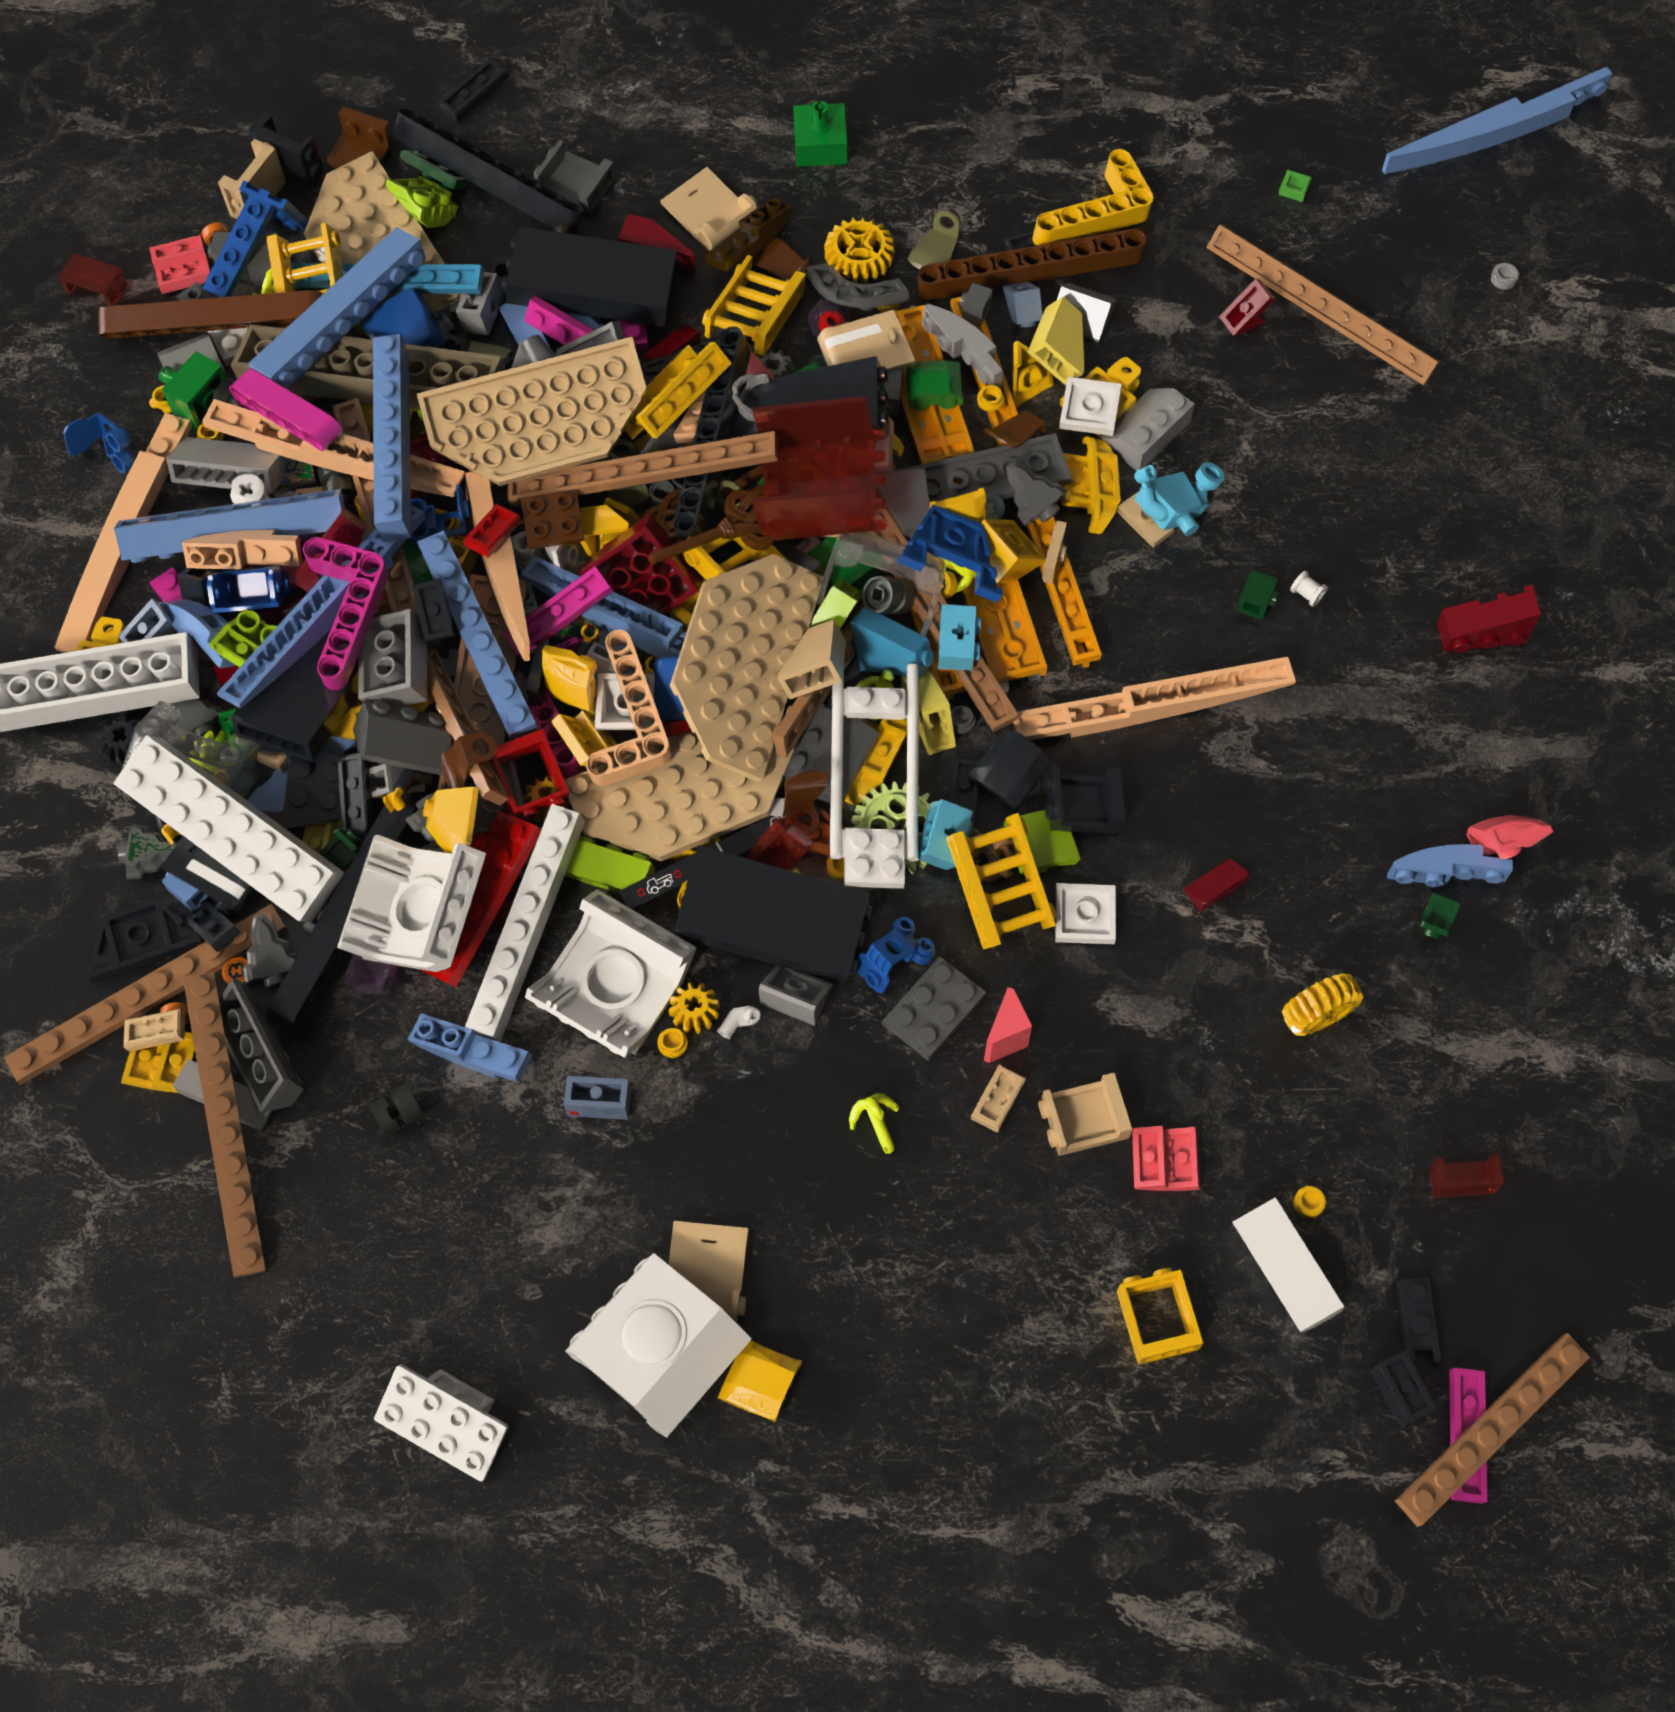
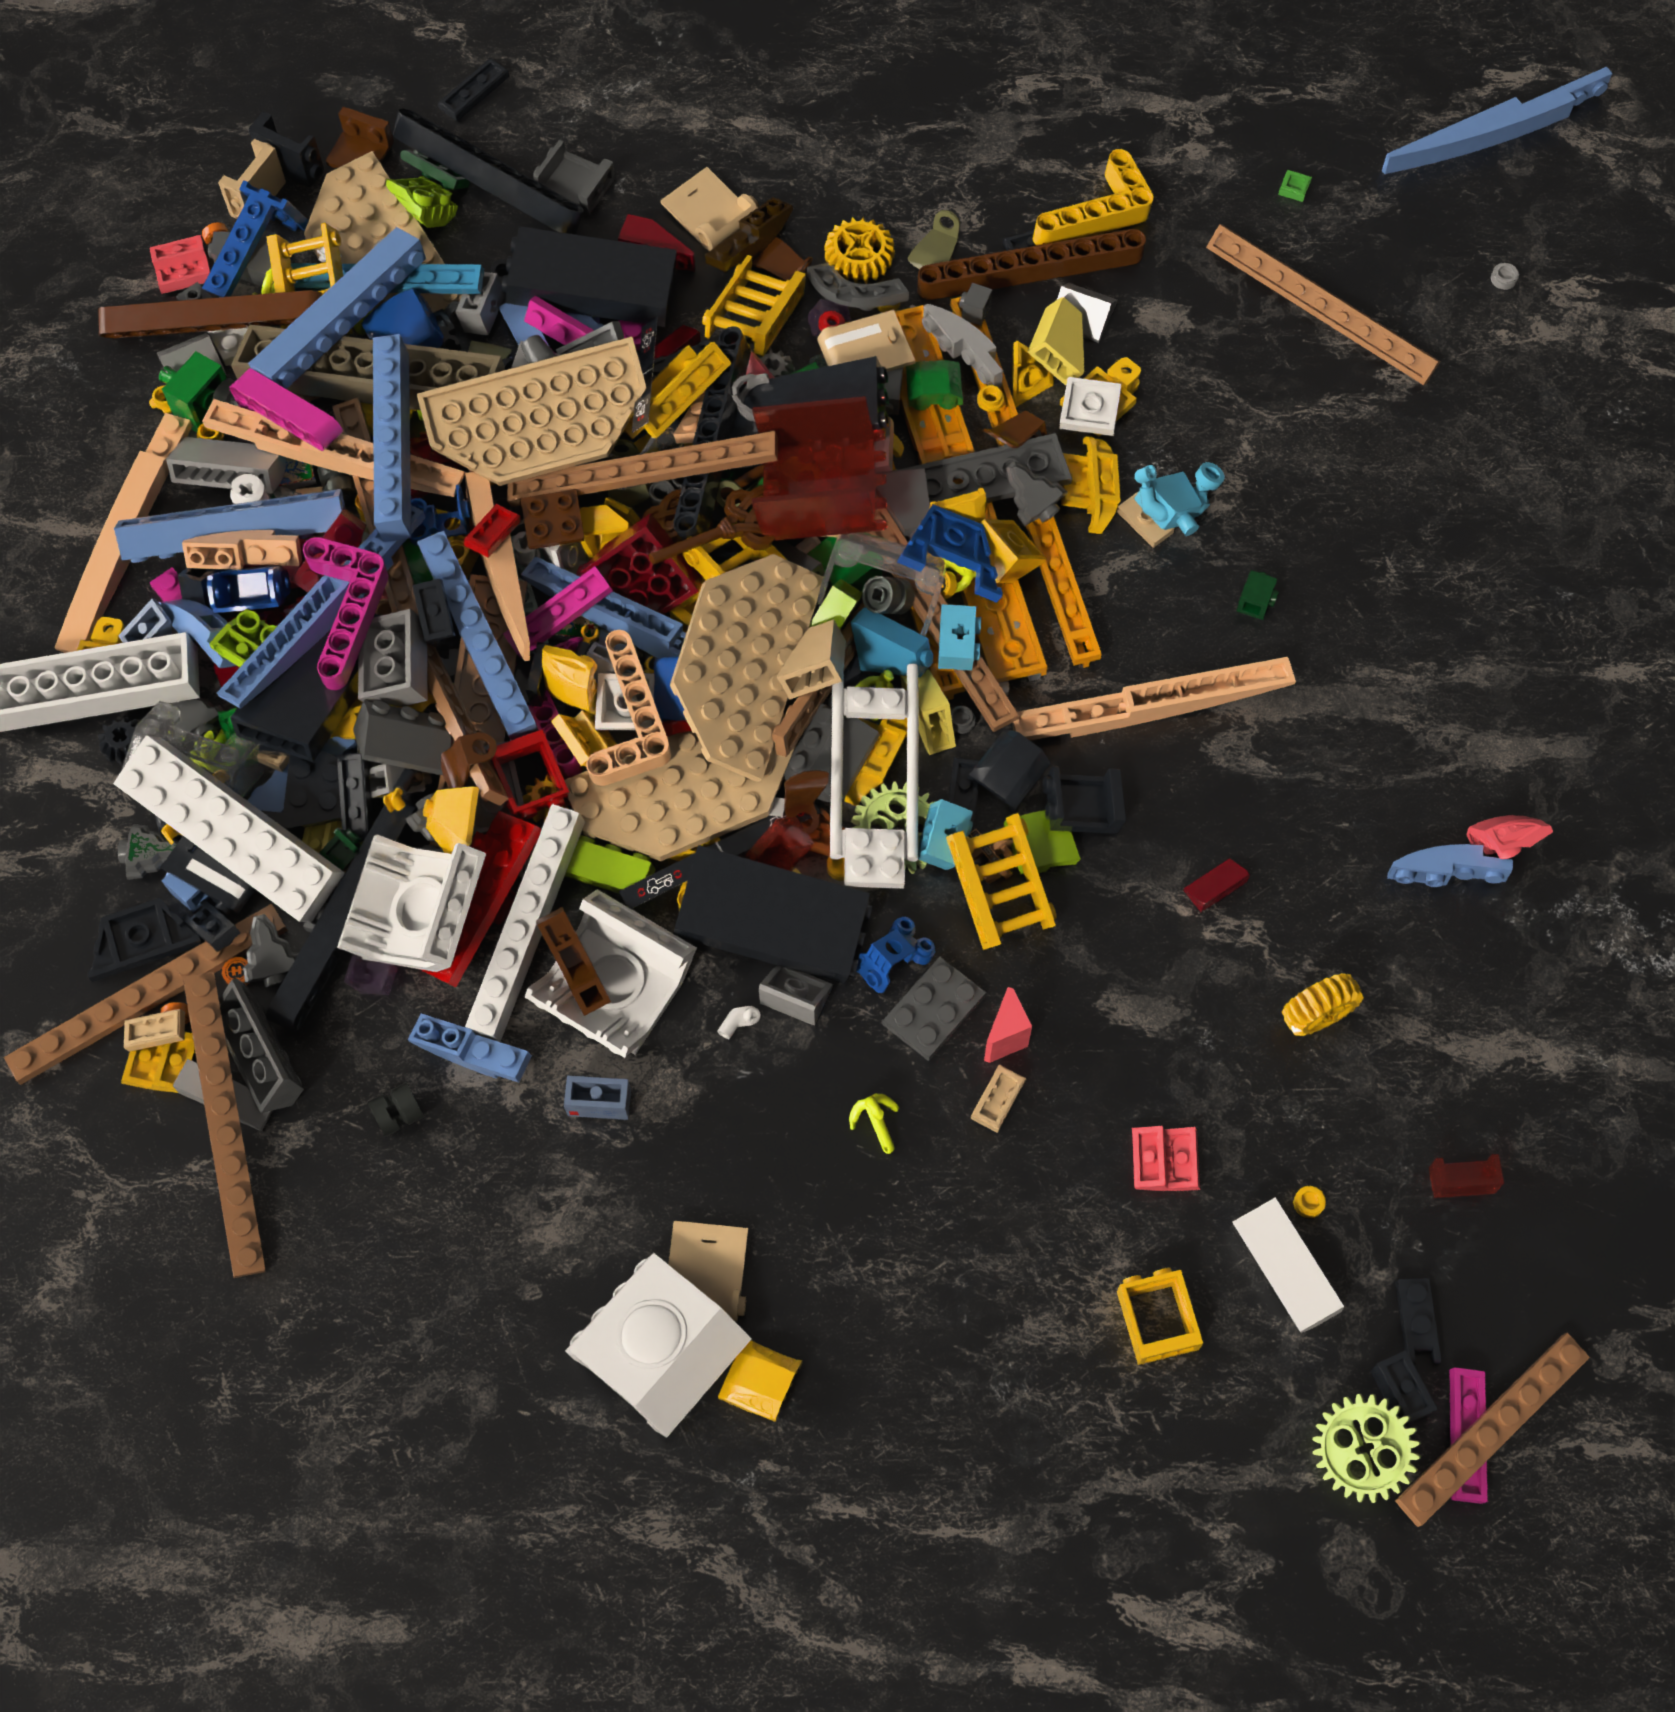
(83, 432): blue piece -> none
(94, 277): clear red panel -> none
(443, 1419): white bracket -> none
(573, 961): none -> reddish brown arch
(646, 360): none -> black sticker
(672, 1042): yellow plate -> none
(700, 1015): yellow gear -> none
(820, 134): green brick -> none
(994, 506): clear light blue tile -> none
(1023, 303): sand blue slope -> none
(1055, 553): tan plate -> none
(1085, 913): white plate -> none
(1085, 1116): tan panel -> none
(1149, 426): light grey slope -> none
(1247, 308): dark red slope -> none
(1308, 588): white bush -> none
(1339, 1458): none -> yellowish green gear
(1438, 916): dark green bracket -> none
(1491, 623): dark red wedge -> none

